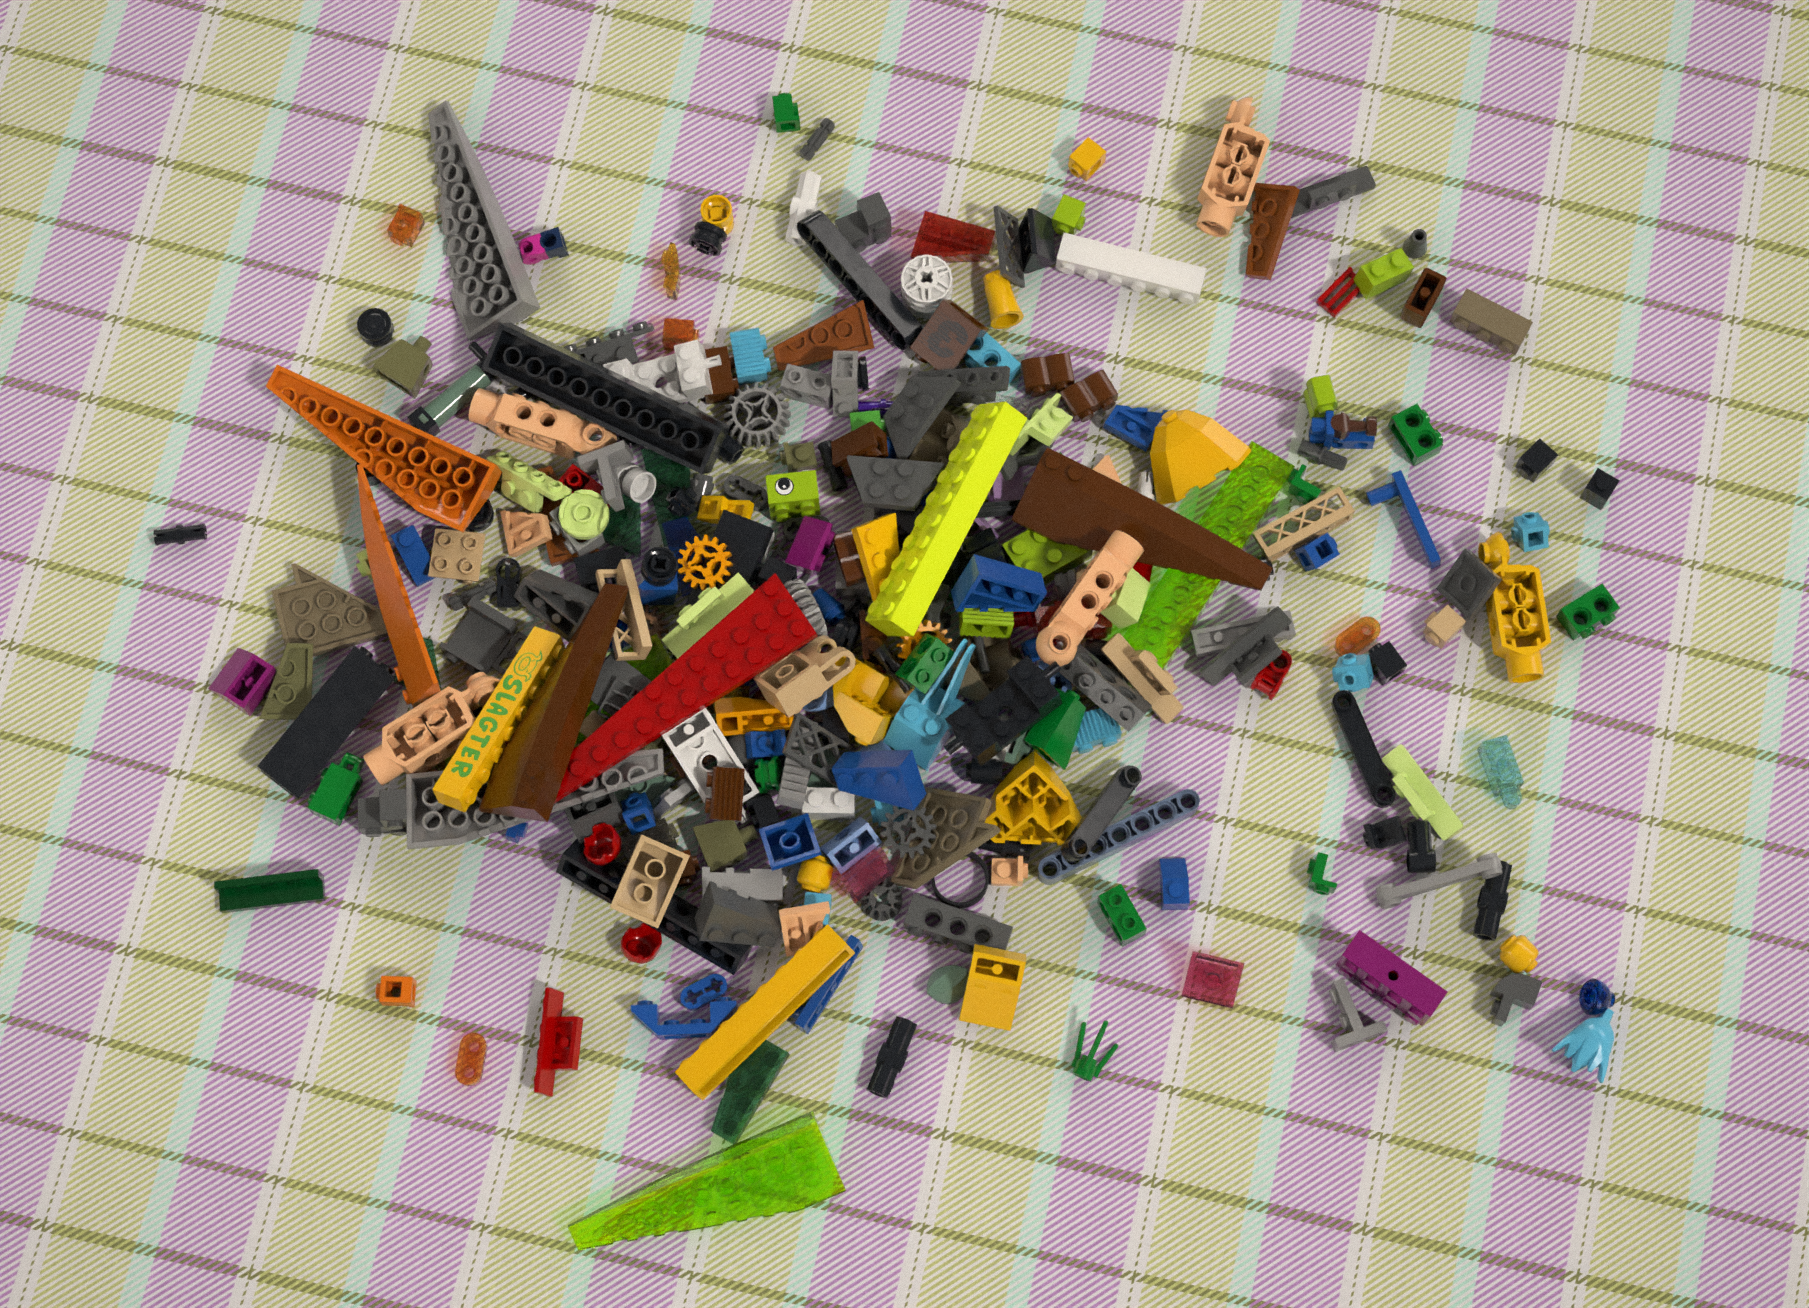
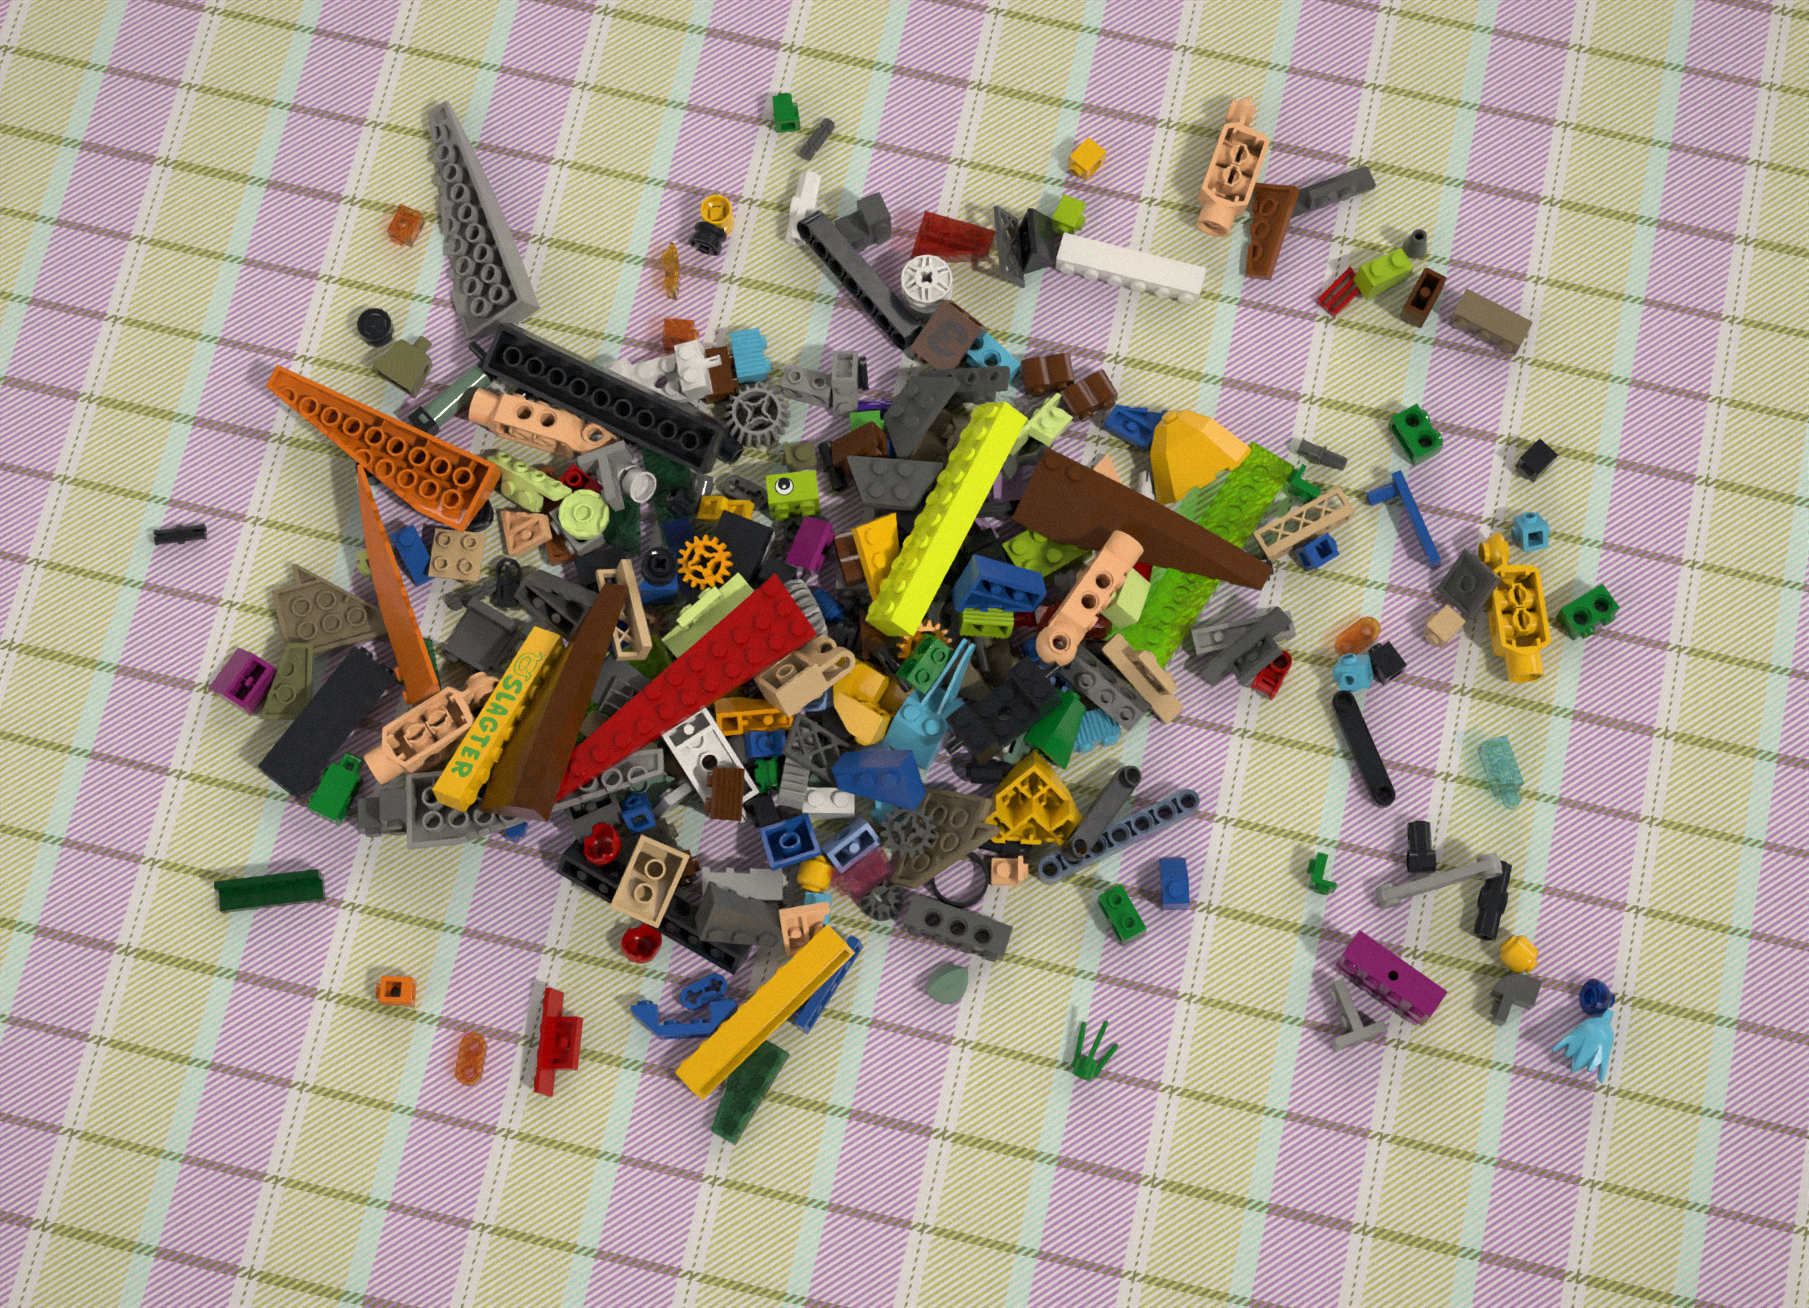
(543, 246): leg -> none
(612, 348): dark grey bracket -> none
(723, 843): olive torso -> none
(756, 1177): clear neon green wedge -> none
(841, 332): dark orange wing -> none
(891, 1057): black piece -> none
(992, 987): yellow slope -> none
(1001, 301): yellow plant -> none
(1212, 979): clear pink slope -> none
(1320, 396): lime brick -> none
(1342, 432): blue hips -> none
(1384, 834): black bracket -> none
(1421, 793): yellowish green bracket -> none
(1599, 489): black brick -> none

